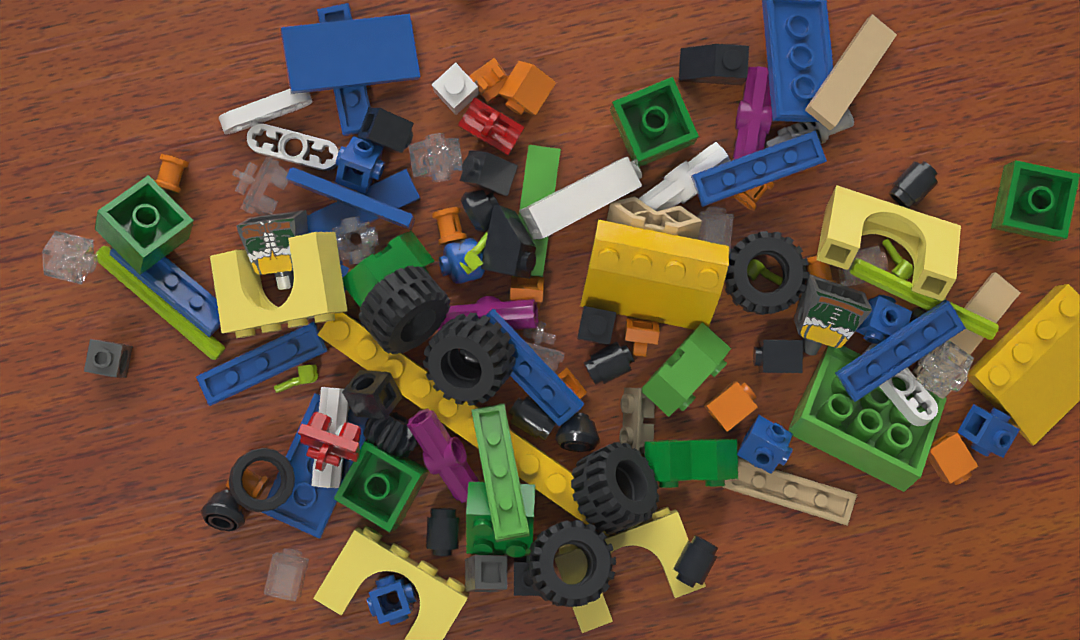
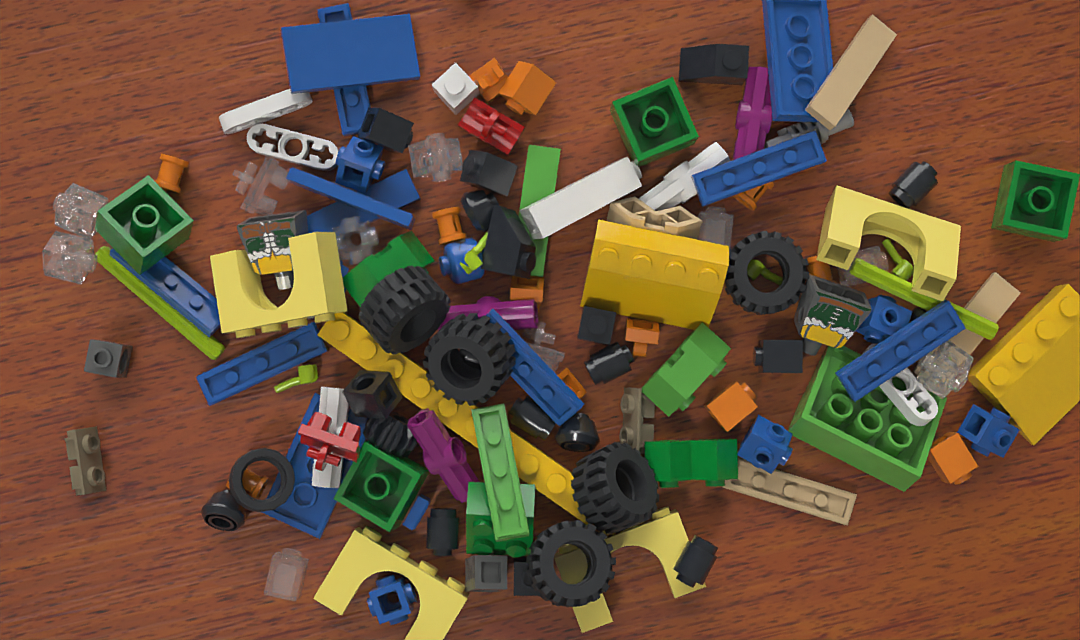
(77, 210): none -> clear brick
(85, 447): none -> dark tan hinge
(417, 512): none -> blue tile

